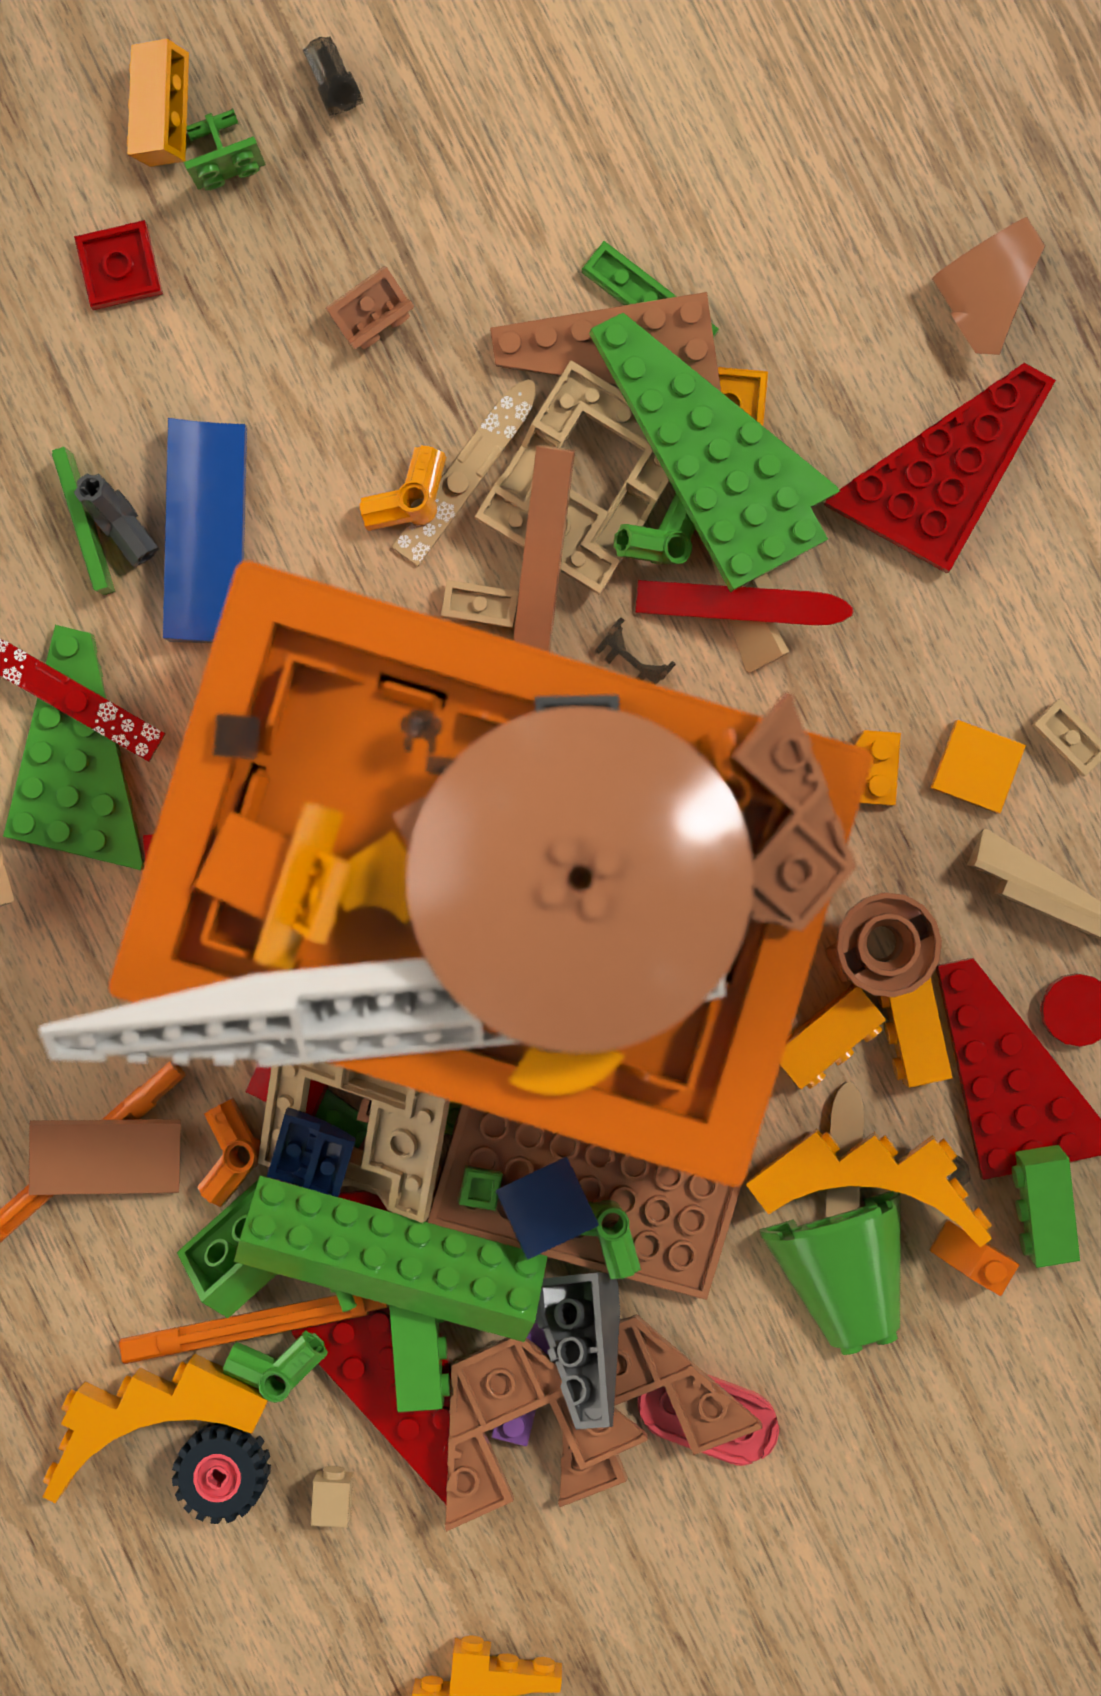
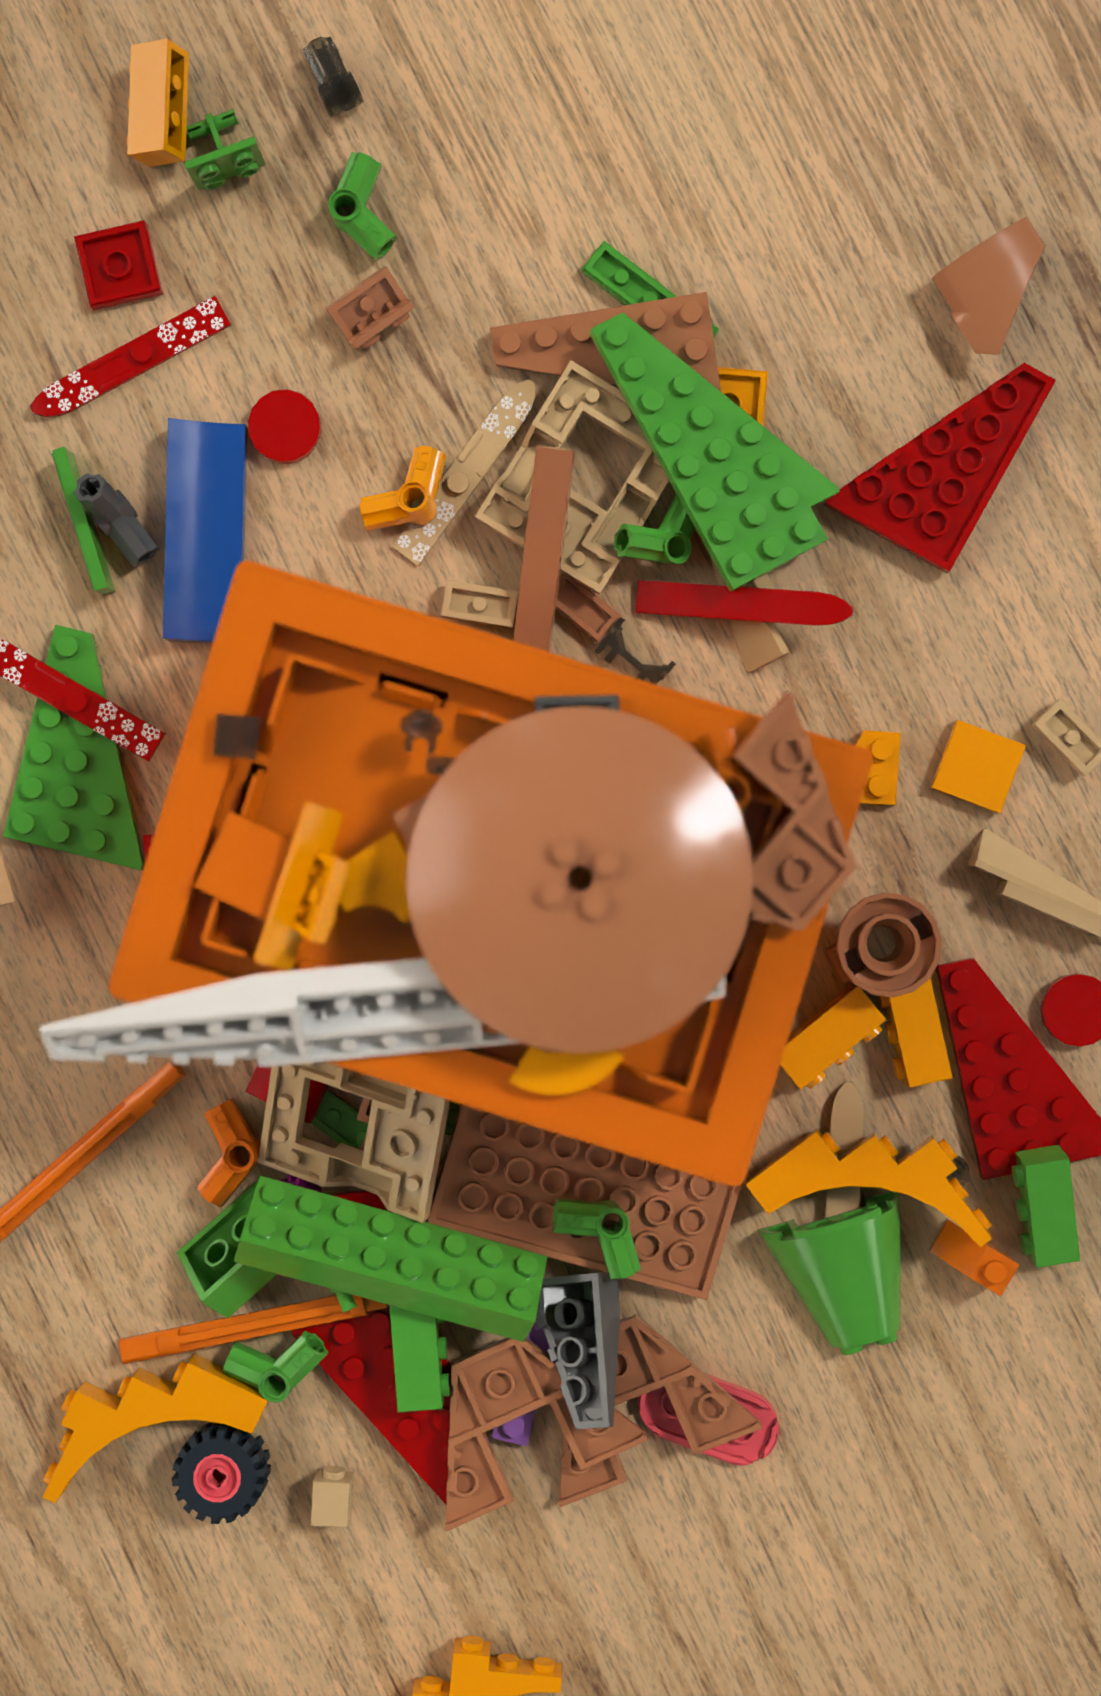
(104, 1156): nougat tile -> none
(131, 359): none -> red piece
(284, 426): none -> red tile
(311, 1153): dark blue slope -> none
(355, 190): none -> bright green piece
(479, 1188): bright green tile -> none
(547, 1208): dark blue slope -> none
(584, 609): none -> nougat tile

